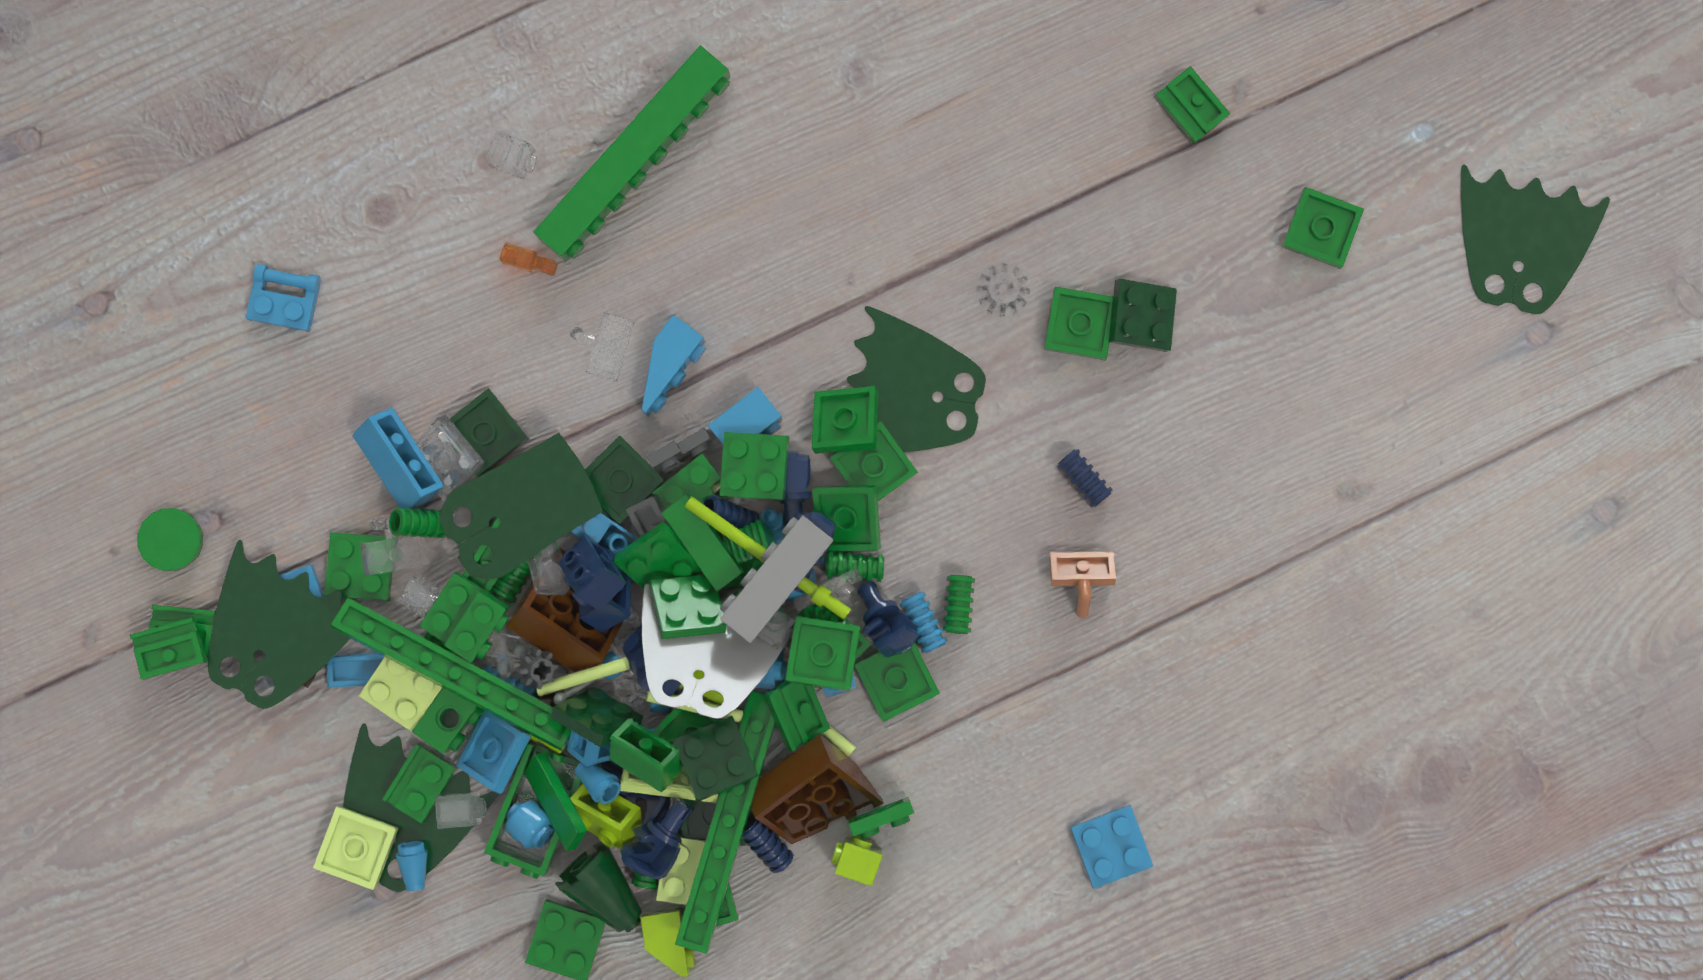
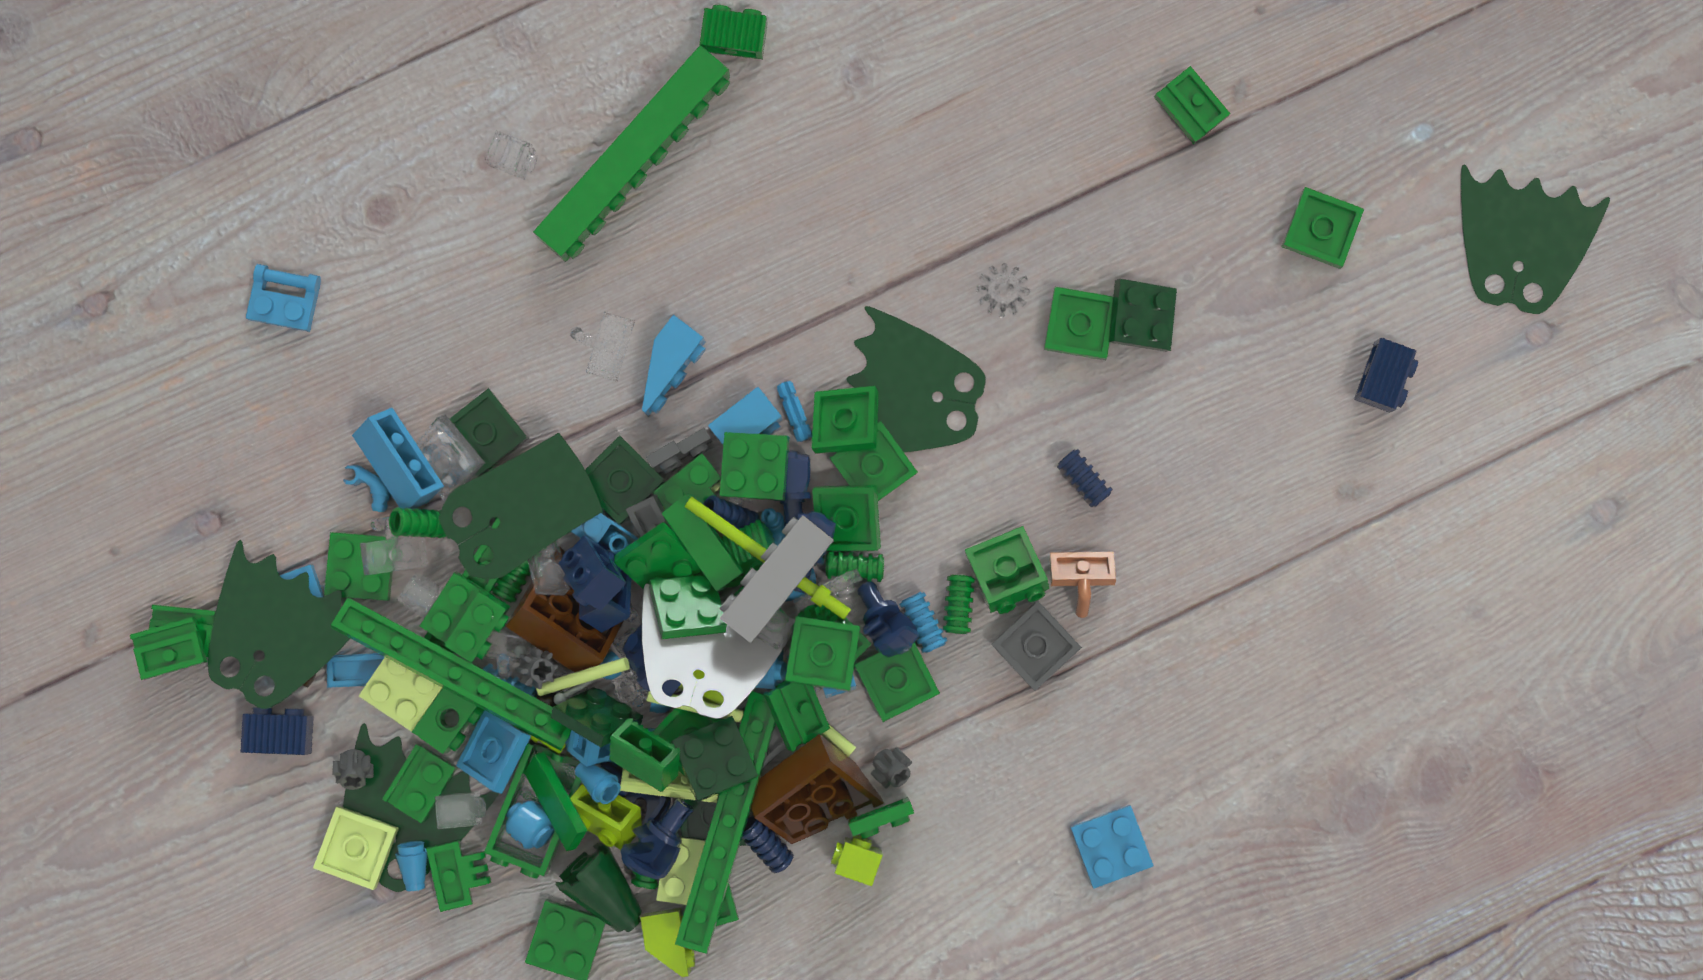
(170, 539): green tile -> none
(277, 733): none -> dark blue brick
(352, 769): none -> dark grey gear
(377, 488): none -> dark azure piece
(455, 874): none -> green hinge
(526, 260): clear orange bar -> none
(734, 32): none -> green brick
(794, 411): none -> dark azure axle
(891, 768): none -> dark grey gear
(1007, 570): none -> green plate
(1036, 645): none -> dark grey plate
(1386, 375): none -> dark blue brick

